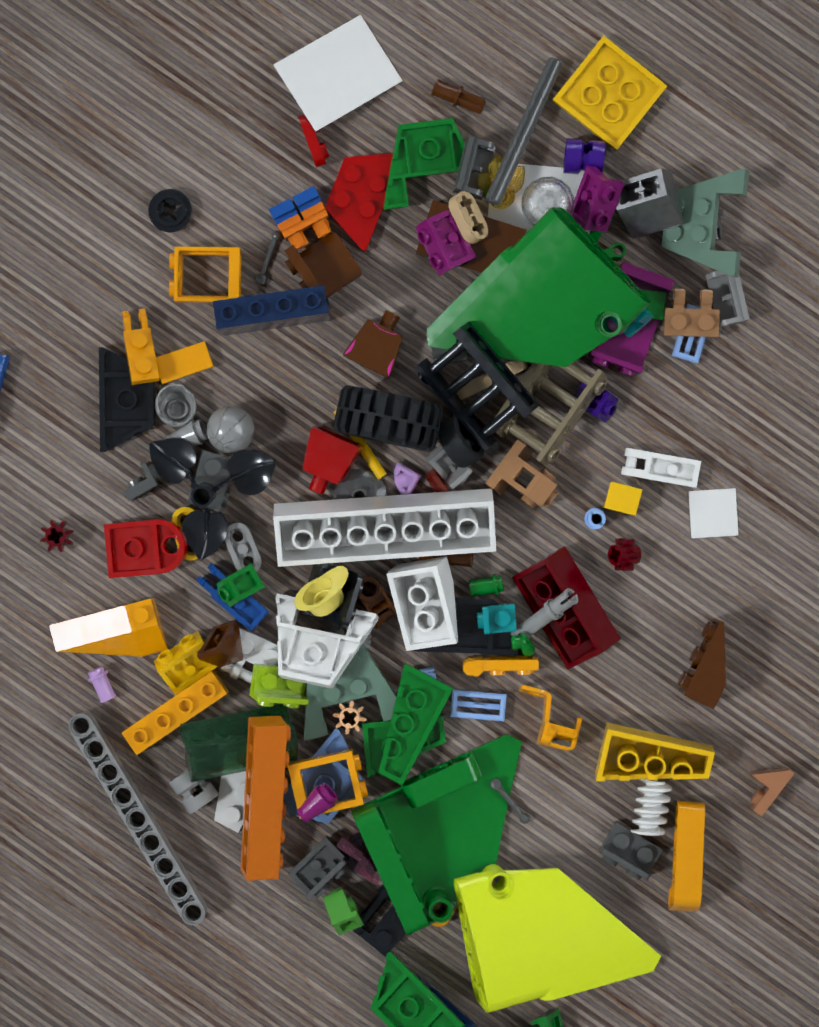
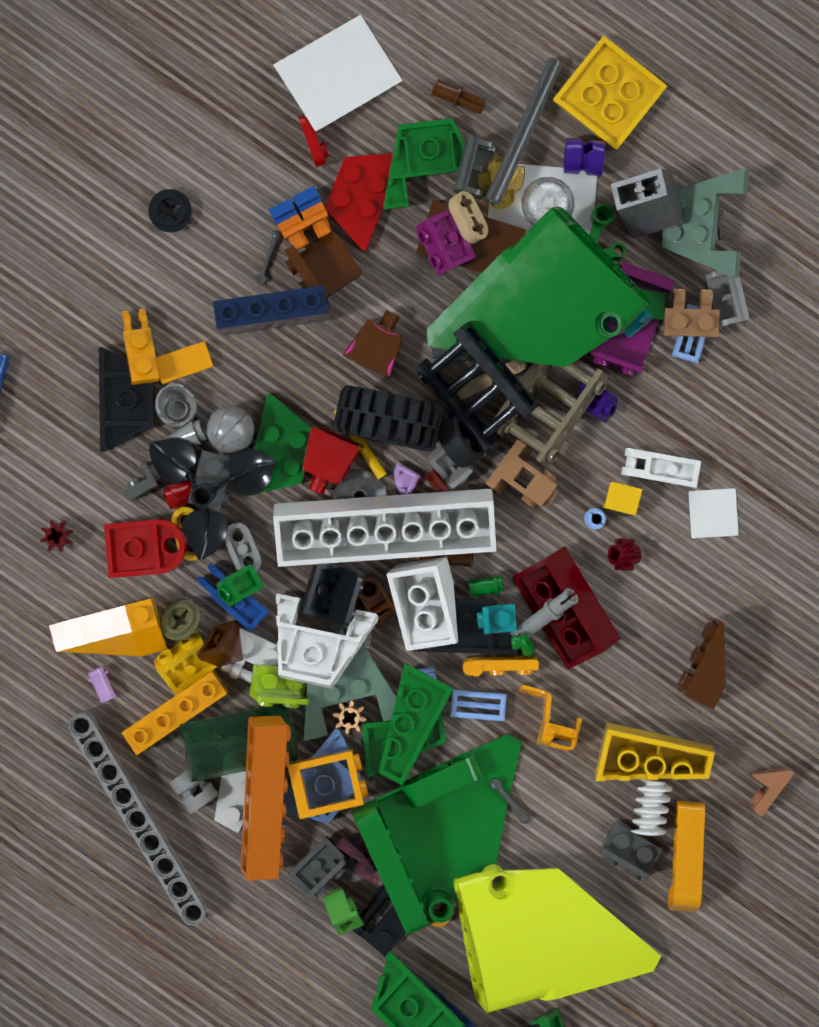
(176, 263): light orange window -> none
(177, 494): none -> red cone
(182, 609): none -> olive gear
(285, 440): none -> green wing
(317, 802): magenta cone -> none
(323, 593): light yellow piece -> none
(596, 200): magenta bracket -> none

